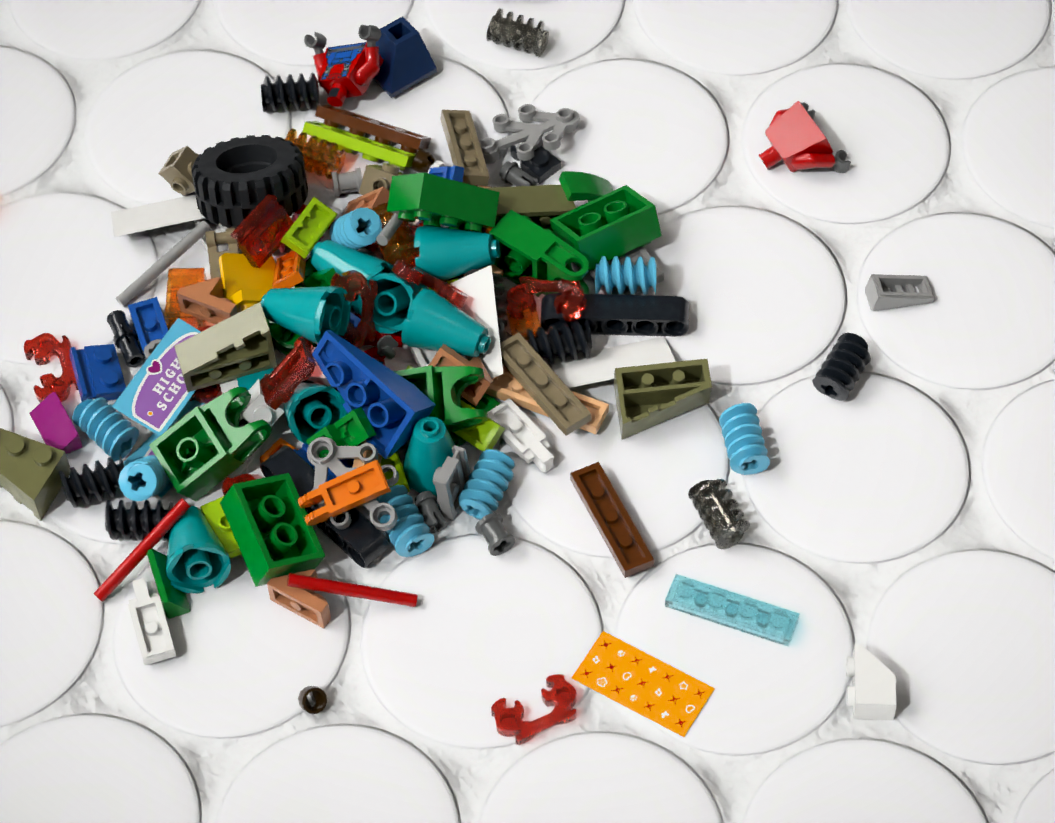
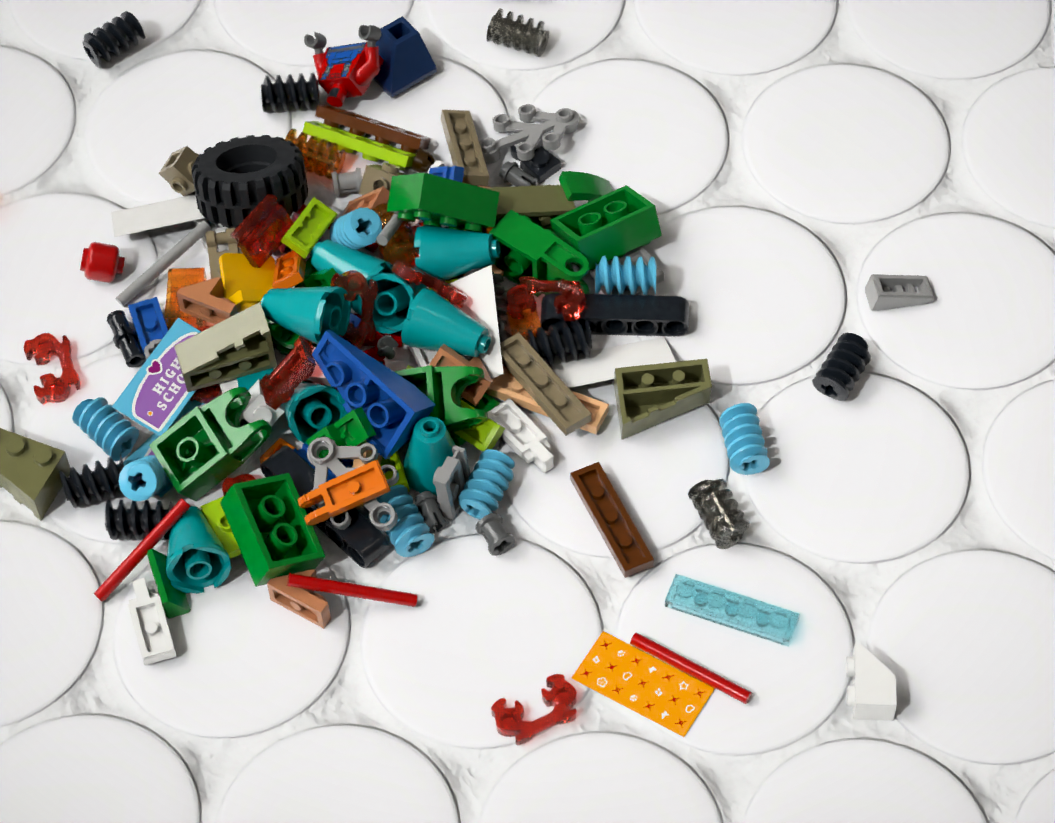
(55, 425): magenta slope -> none
(97, 372): blue plate -> none
(101, 262): none -> red head
(111, 37): none -> black piece
(317, 696): dark brown hinge -> none
(691, 668): none -> red bar
(800, 142): torso -> none

